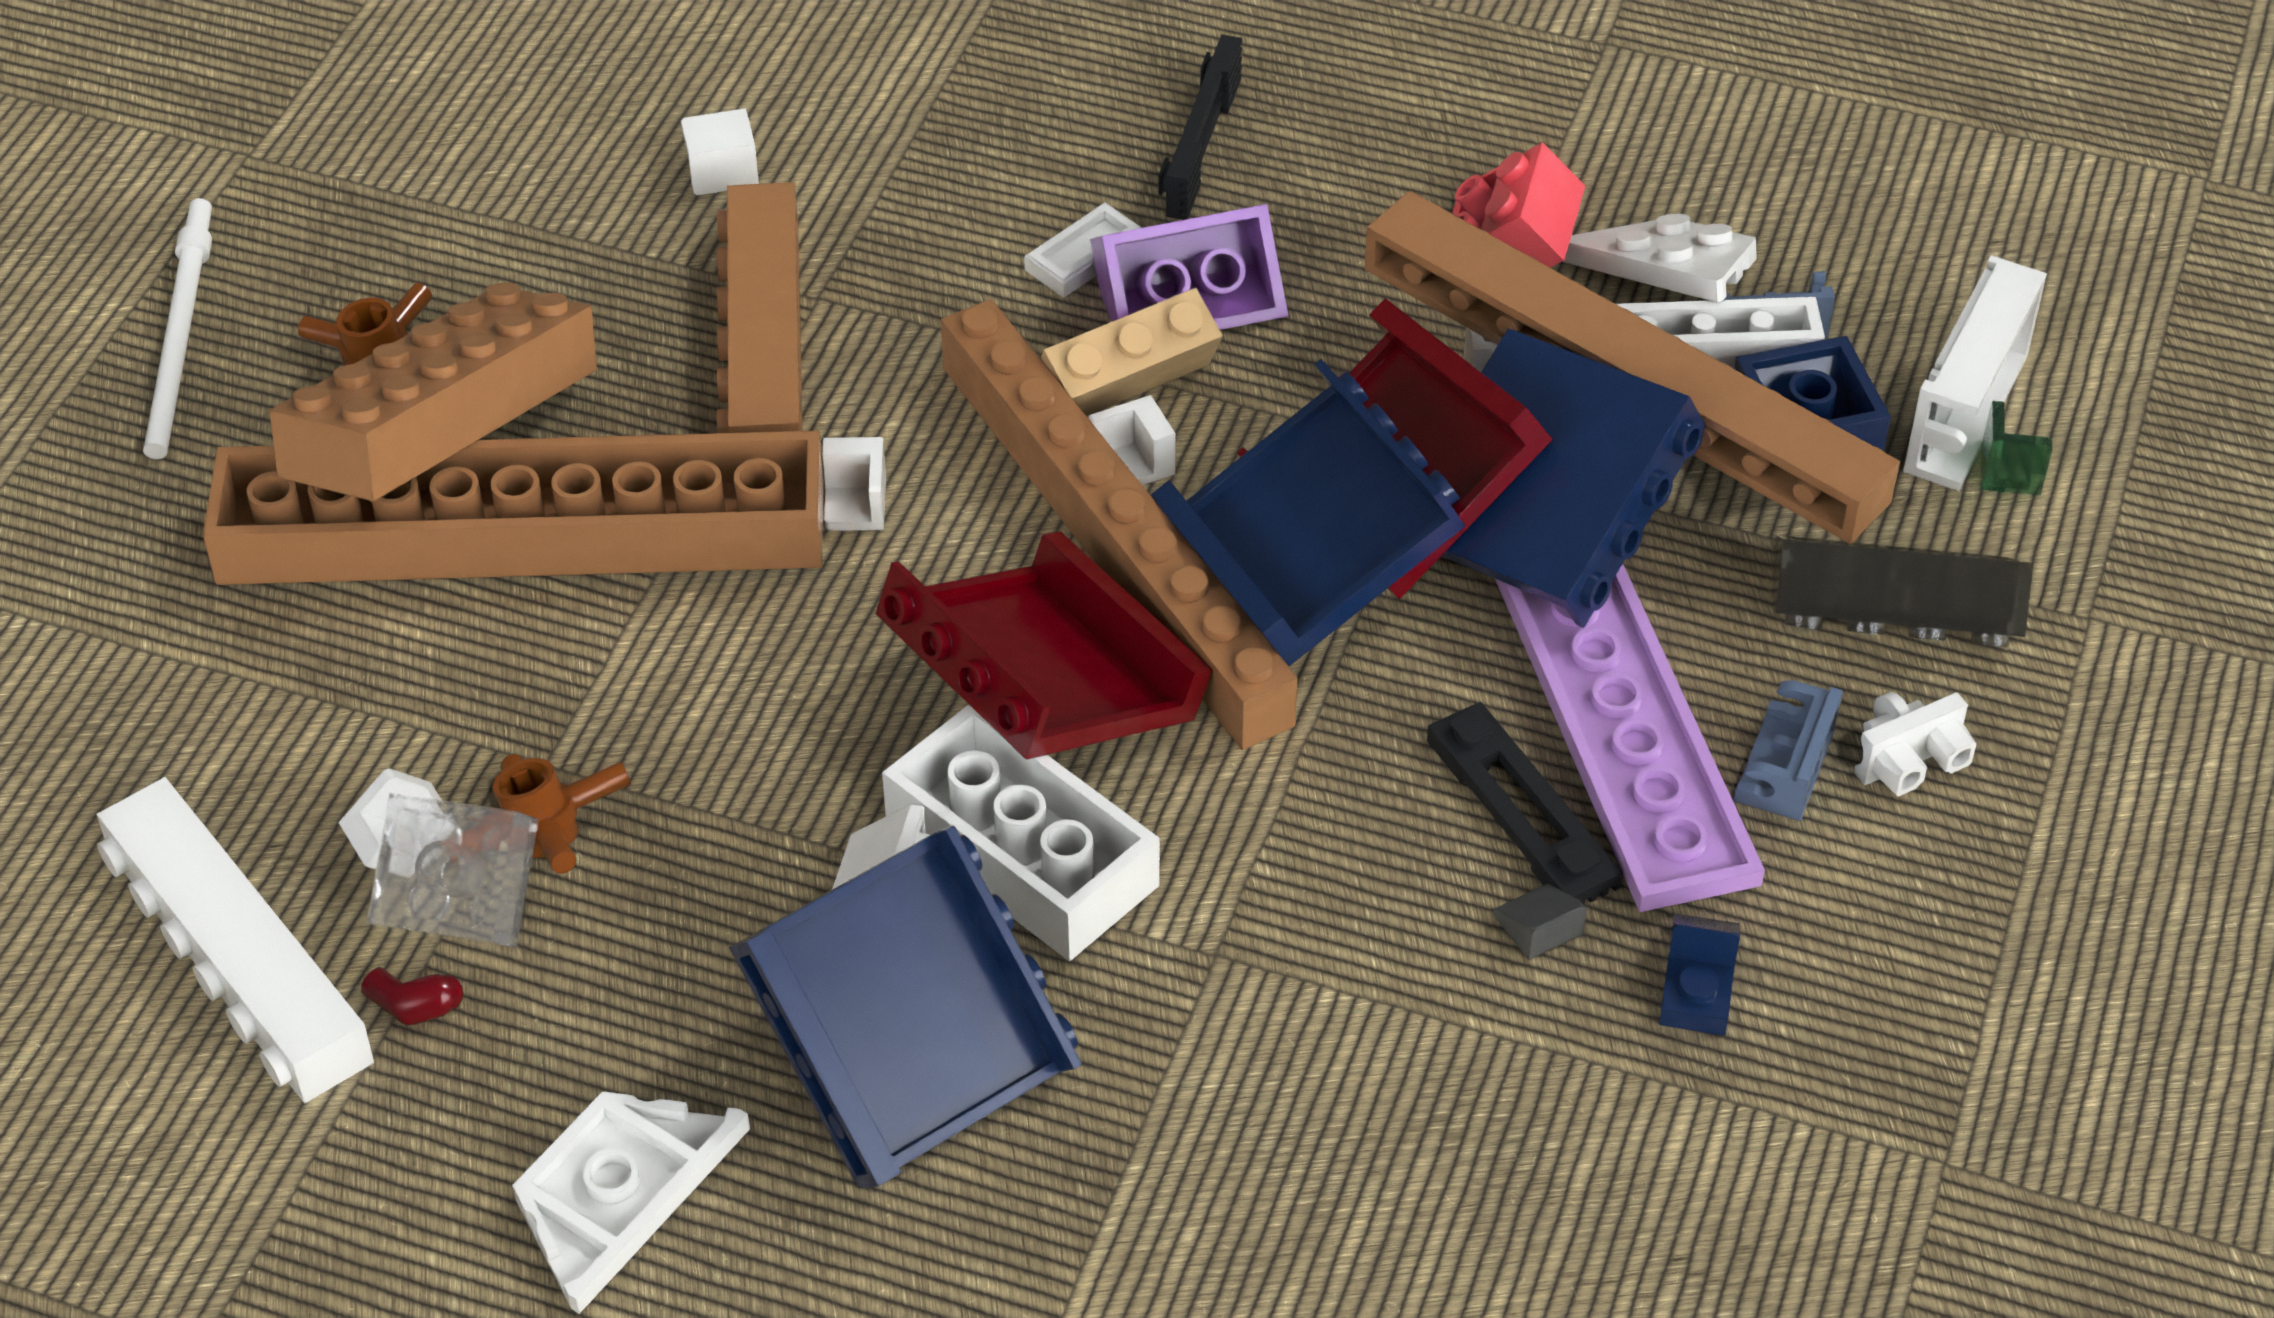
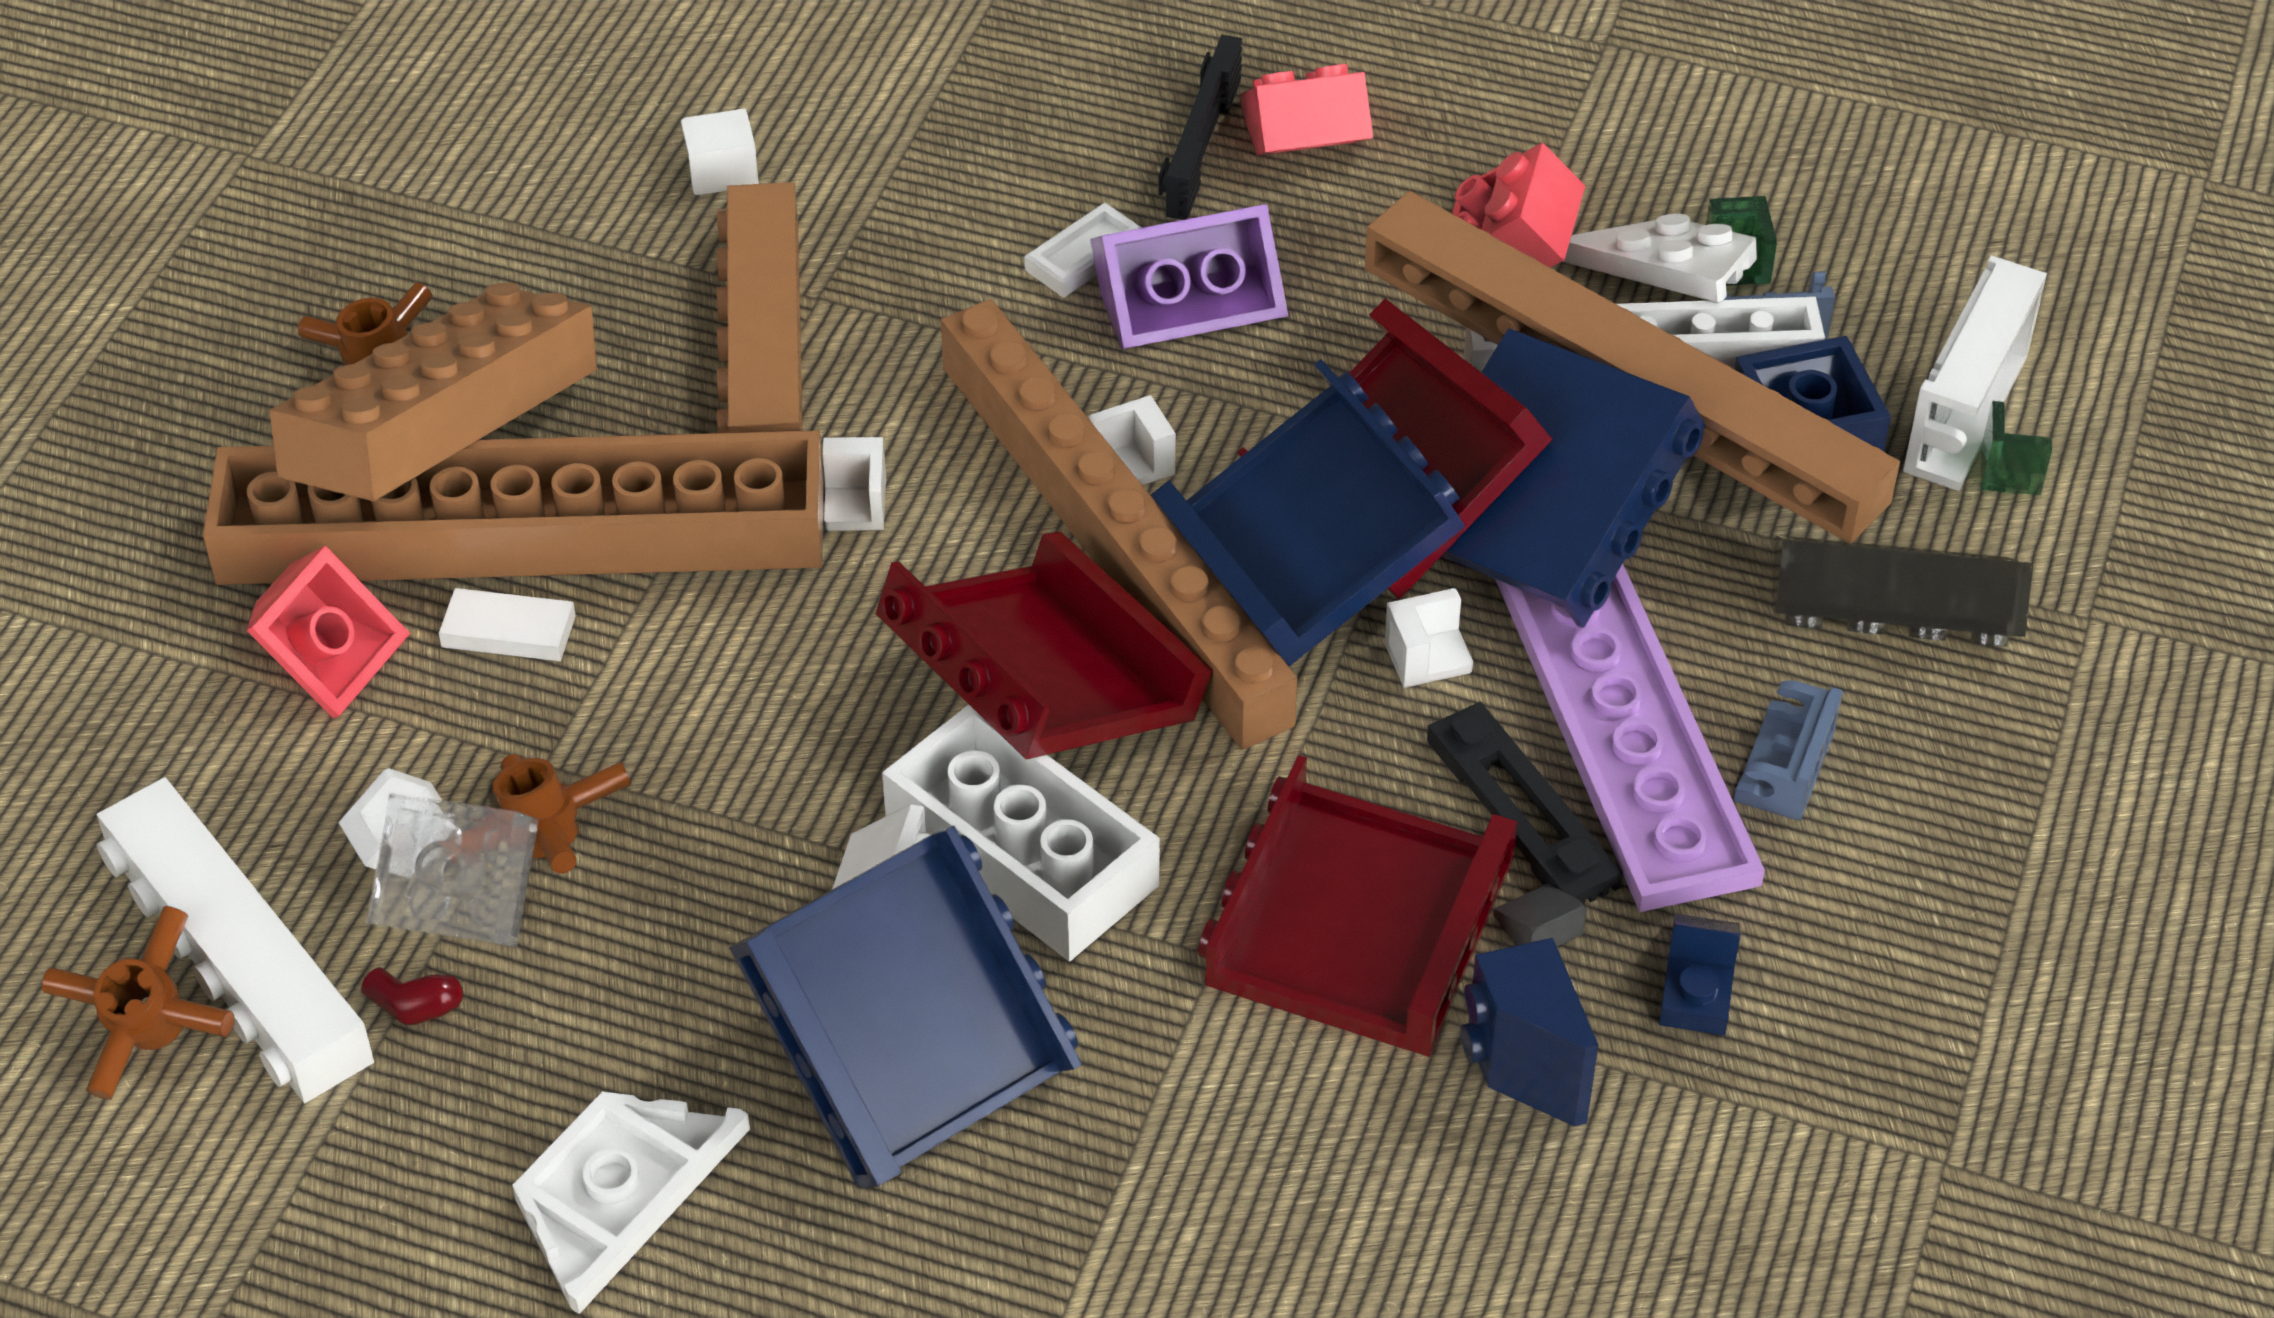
(120, 1006): none -> dark orange bar
(192, 250): white bar -> none
(325, 629): none -> coral slope
(507, 624): none -> white tile
(1135, 352): tan brick -> none
(1307, 113): none -> coral slope
(1356, 913): none -> dark red panel
(1426, 638): none -> white panel
(1531, 1030): none -> dark blue slope
(1751, 218): none -> clear green panel
(1910, 733): white hips -> none

